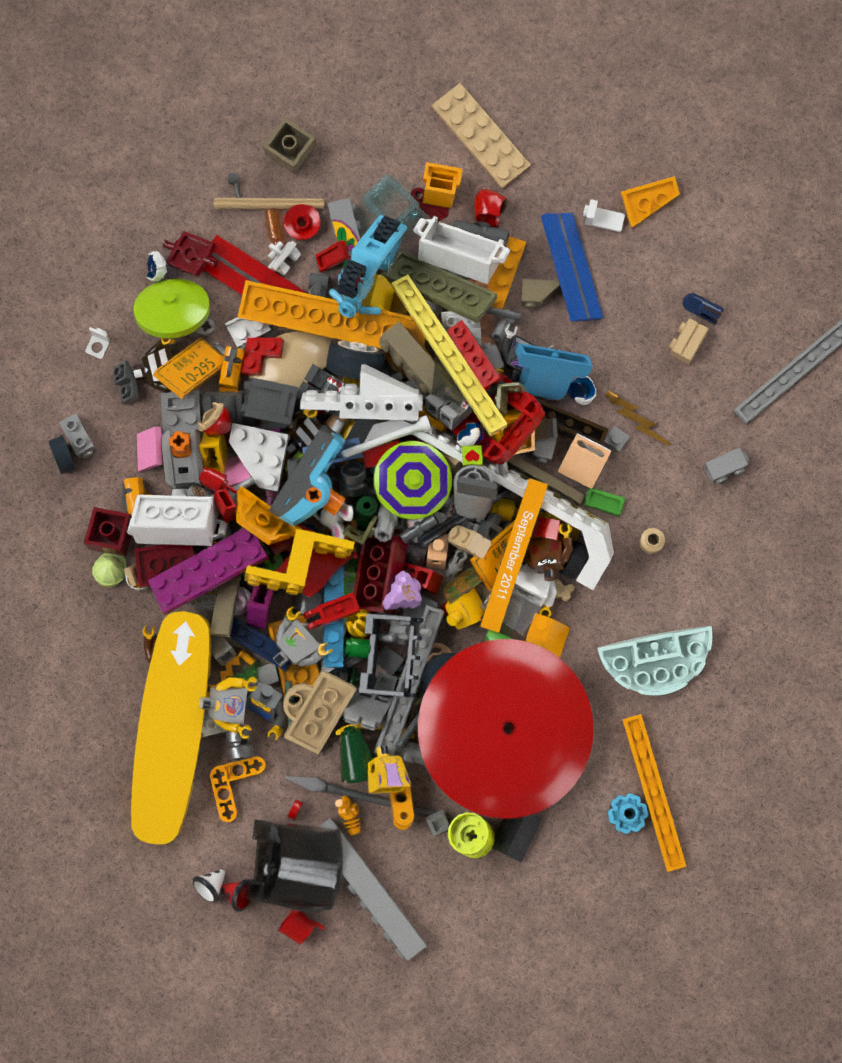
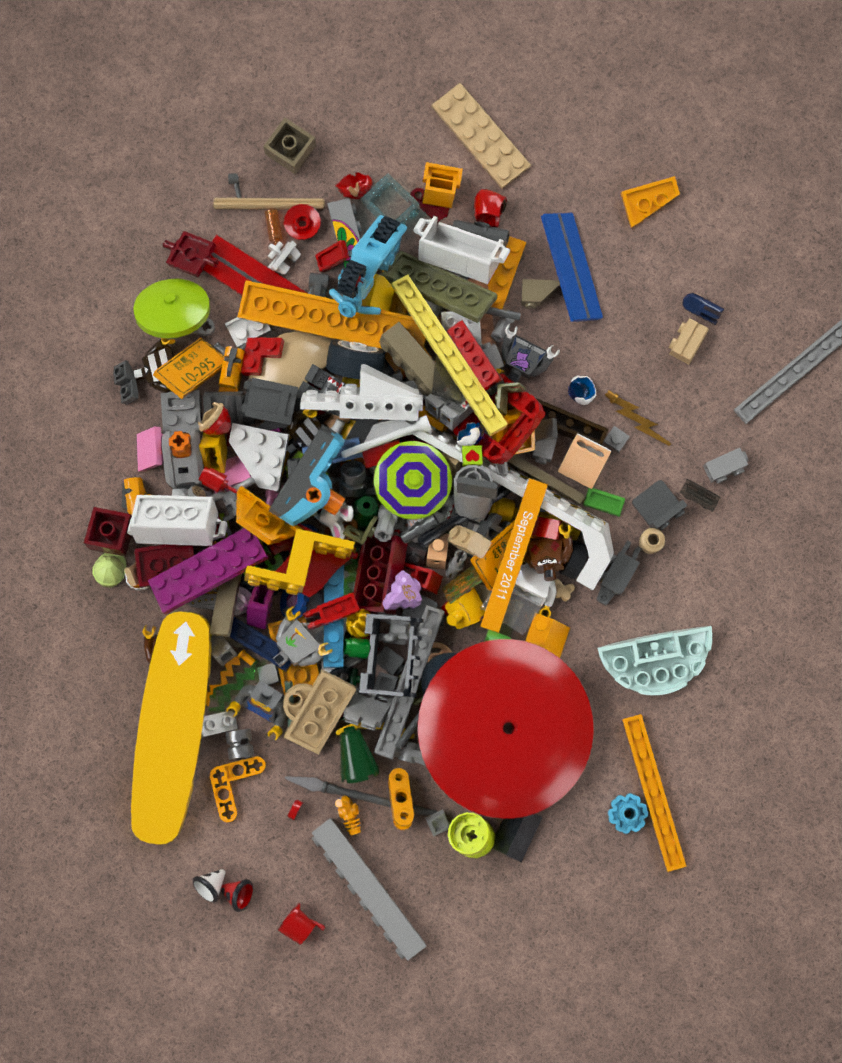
(61, 455): black wheel -> none
(78, 436): light grey brick -> none
(101, 336): white bracket -> none
(156, 264): white hair -> none
(225, 505): red piece -> none
(228, 704): torso -> none
(289, 600): none -> blue tile
(296, 866): clear smoke windscreen -> none
(355, 186): none -> red hair
(387, 773): yellow torso -> none
(550, 371): dark azure brick -> none
(603, 218): white bracket -> none
(618, 575): none -> dark grey hinge
(658, 505): none -> dark grey bracket
(700, 495): none -> clear smoke plate

